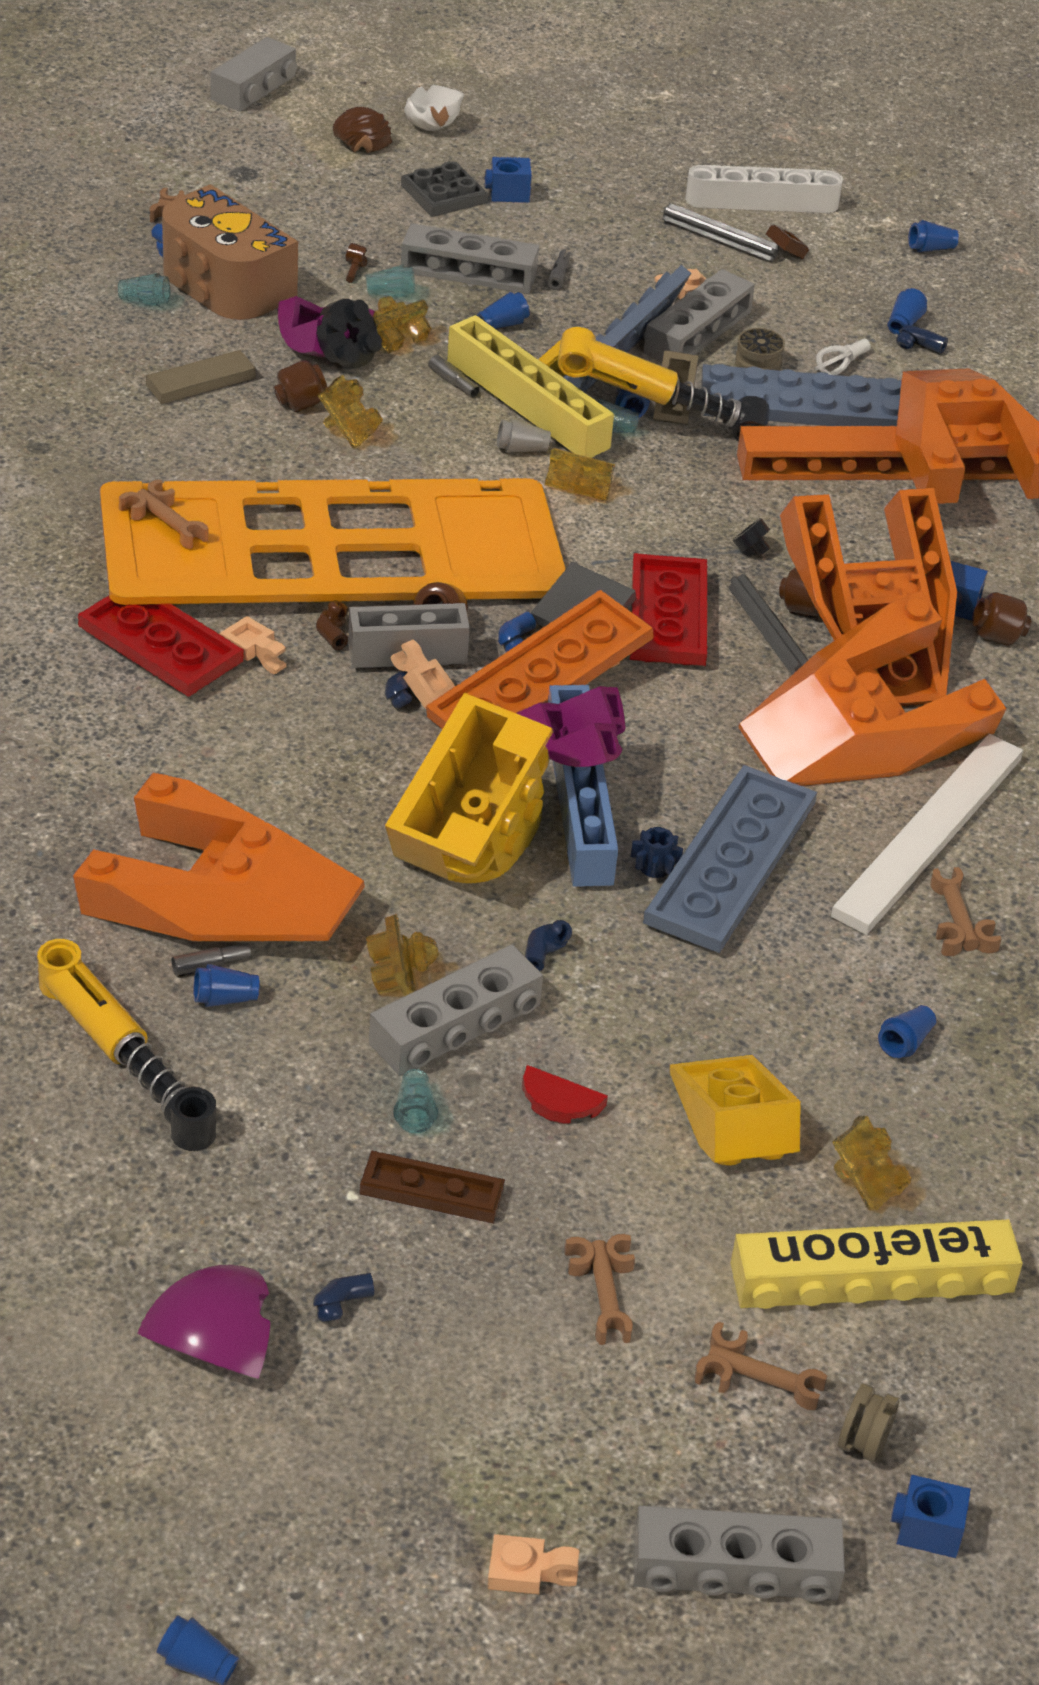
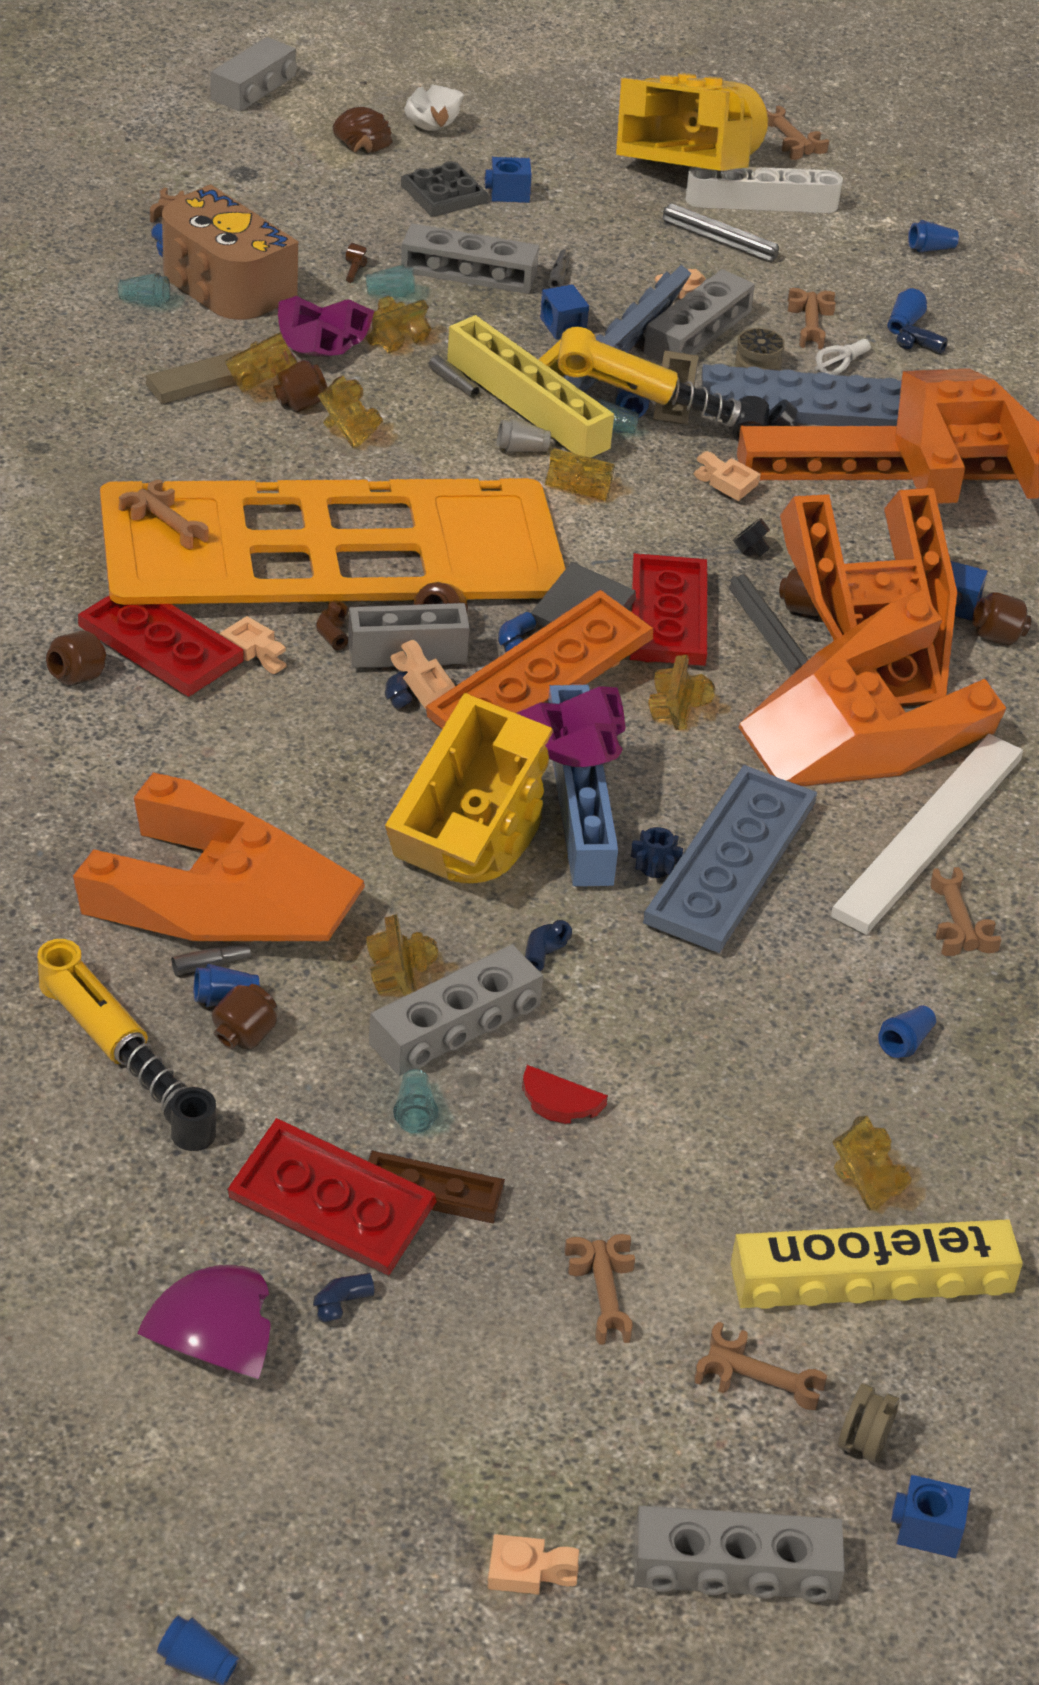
(76, 658): none -> reddish brown head
(244, 1017): none -> reddish brown head
(260, 362): none -> clear yellow hips
(332, 1196): none -> red plate
(364, 335): black plate -> none
(506, 311): blue cone -> none
(563, 309): none -> blue brick
(678, 693): none -> clear yellow hips
(690, 121): none -> yellow brick
(730, 477): none -> light nougat plate
(738, 1109): yellow slope -> none
(783, 414): none -> black tile
(787, 241): reddish brown tile -> none
(795, 140): none -> medium nougat bar
(812, 305): none -> medium nougat bar

